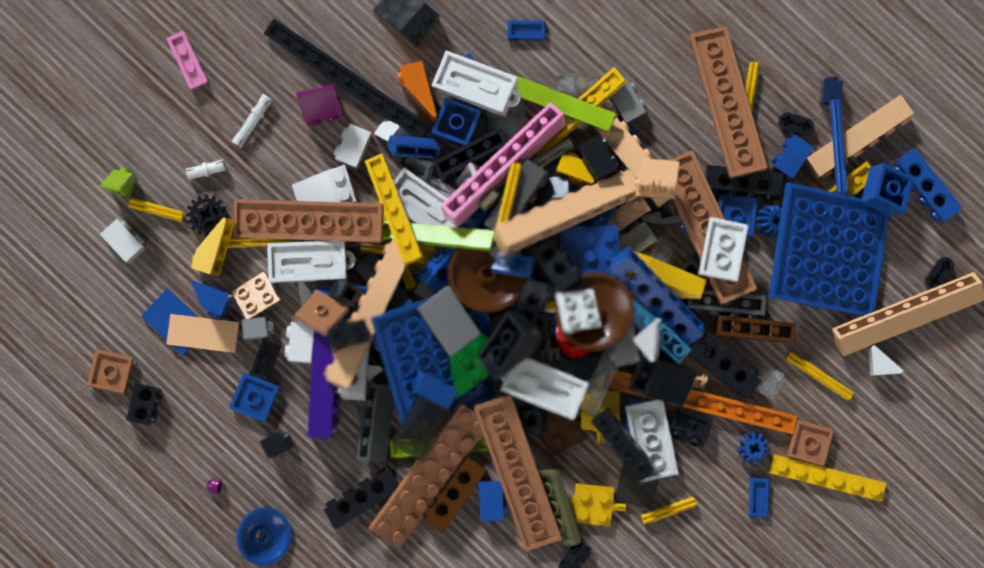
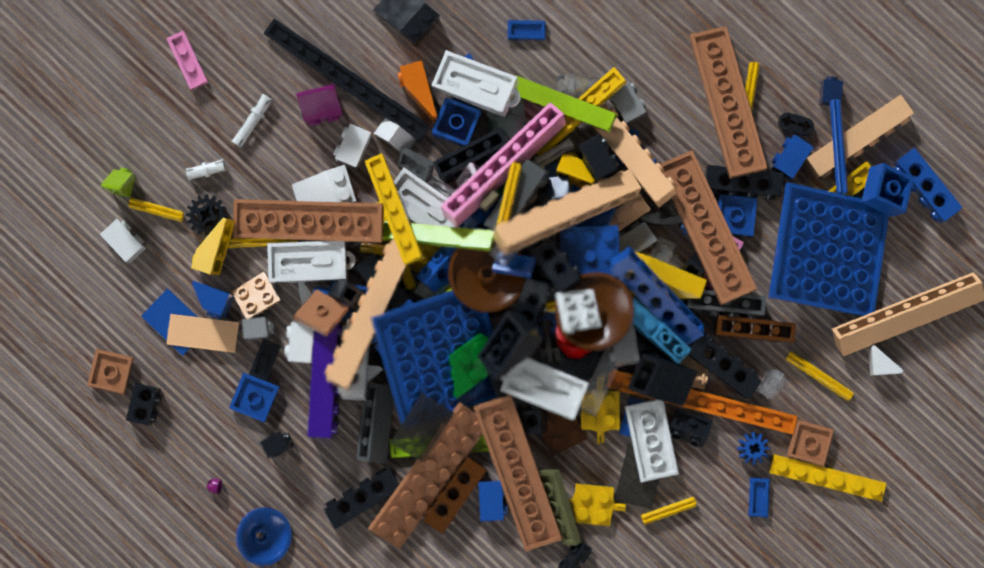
(348, 334): black brick -> none
(413, 146): blue piece -> none
(434, 389): blue hinge -> none
(448, 321): light grey tile -> none
(624, 444): black brick -> none
(649, 340): white slope -> none
(657, 178): light nougat hinge -> none
(723, 249): white plate -> none
(769, 220): blue gear -> none
(935, 271): black beam -> none

